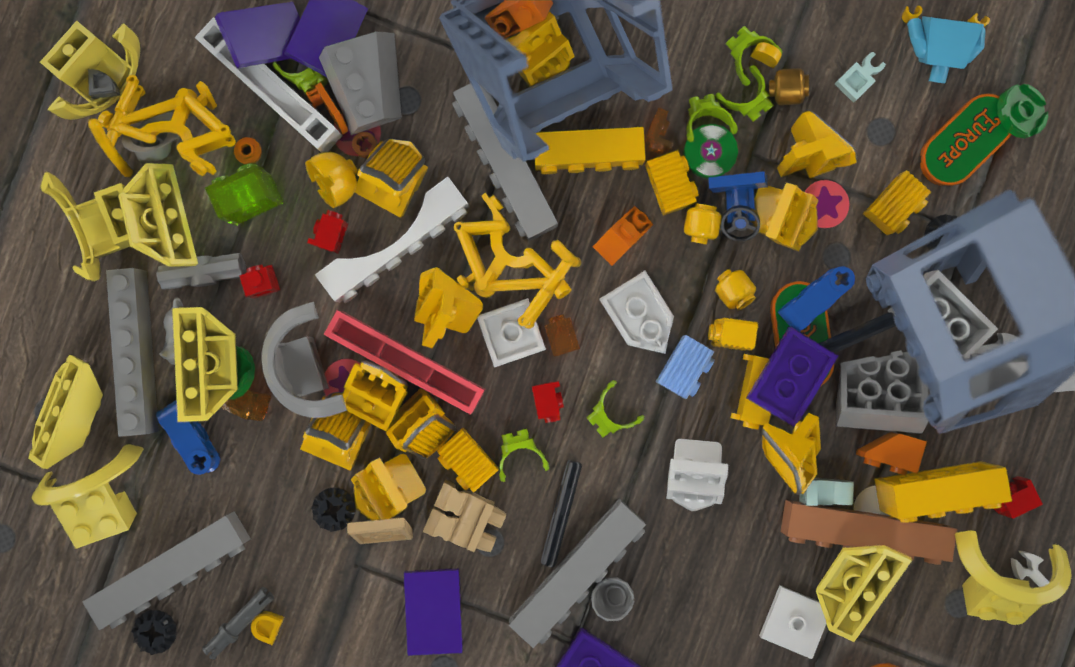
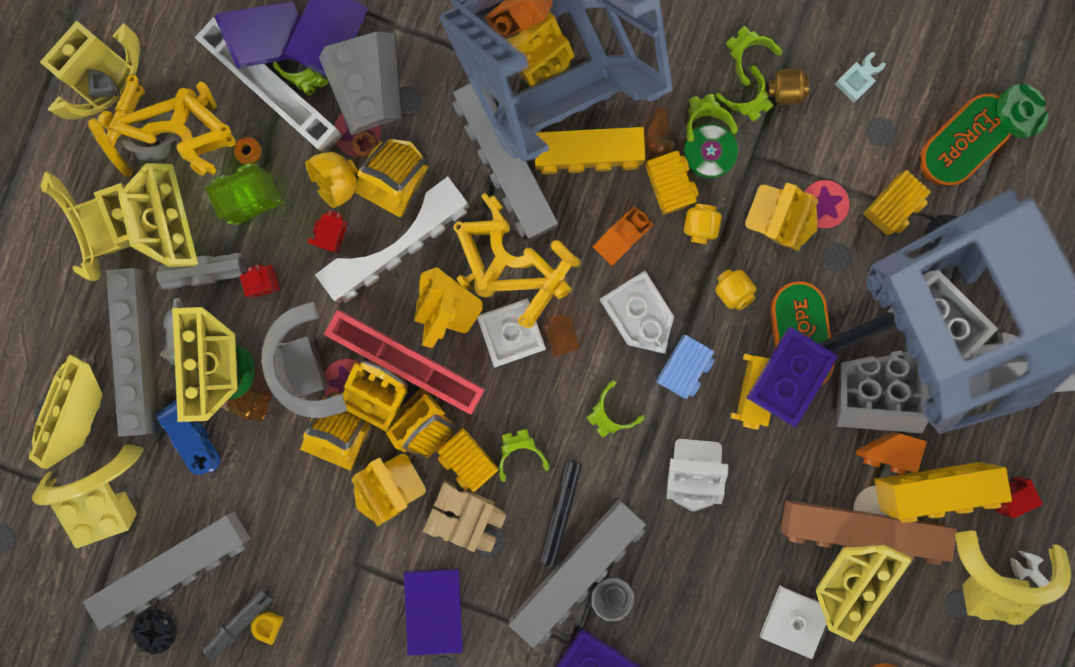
(320, 96): orange piece -> none
(337, 497): black gear -> none
(380, 530): tan tile -> none
(548, 401): red brick -> none
(733, 334): yellow brick -> none
(740, 201): blue piece -> none
(767, 54): yellow tile -> none
(794, 453): yellow piece -> none
(816, 148): yellow piece -> none
(816, 298): blue piece -> none
(828, 492): light aqua leg -> none
(945, 41): medium azure torso -> none

